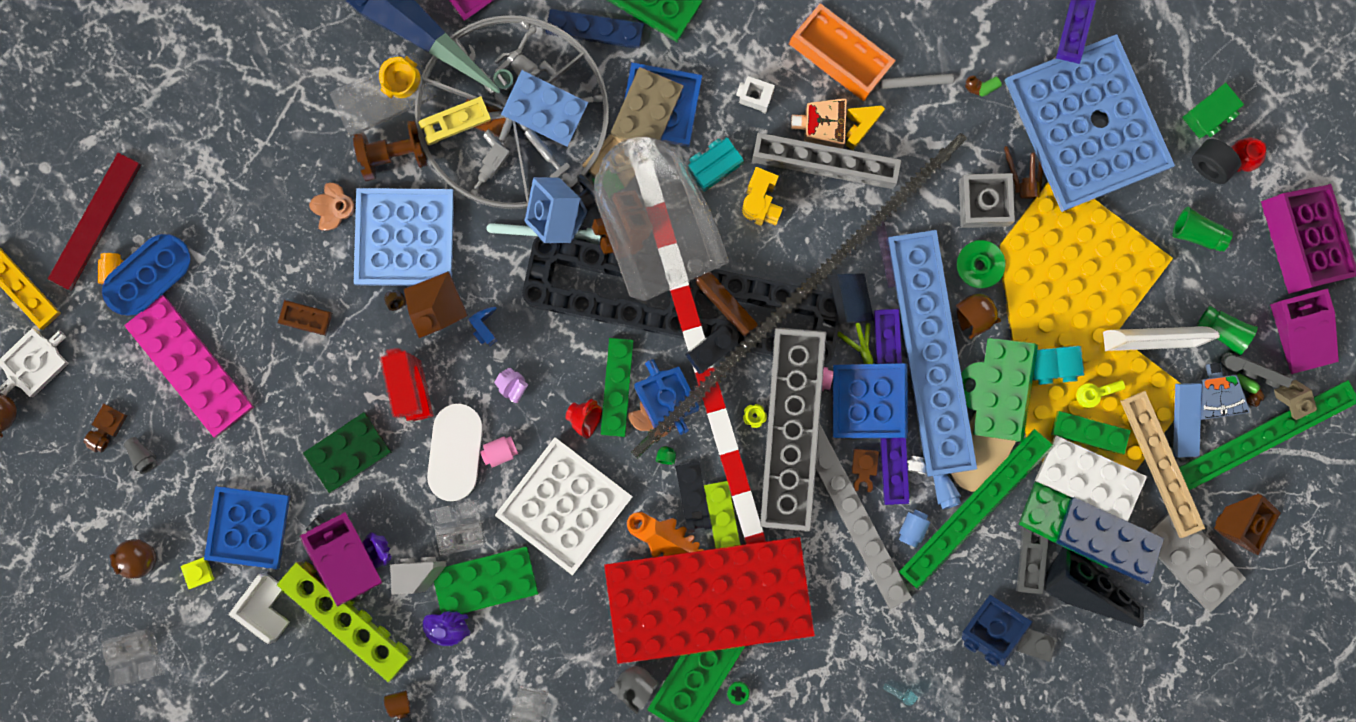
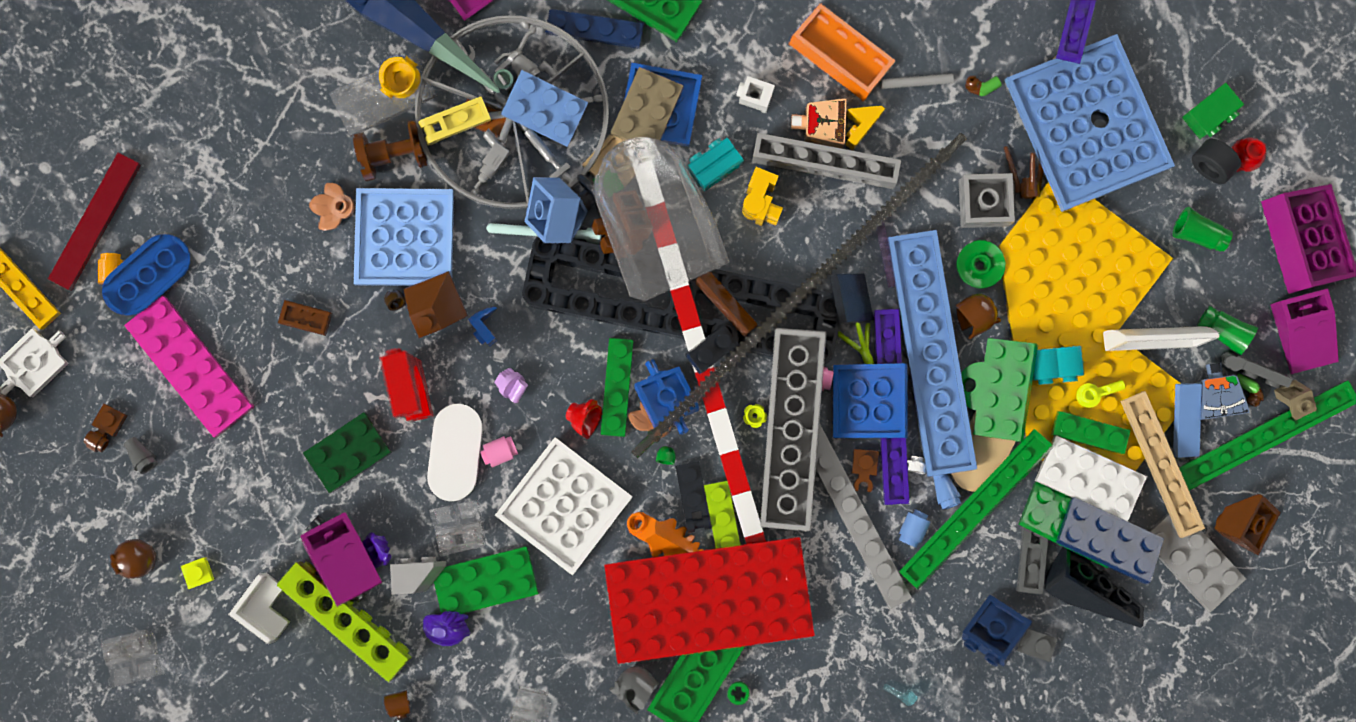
(247, 527): blue plate -> none

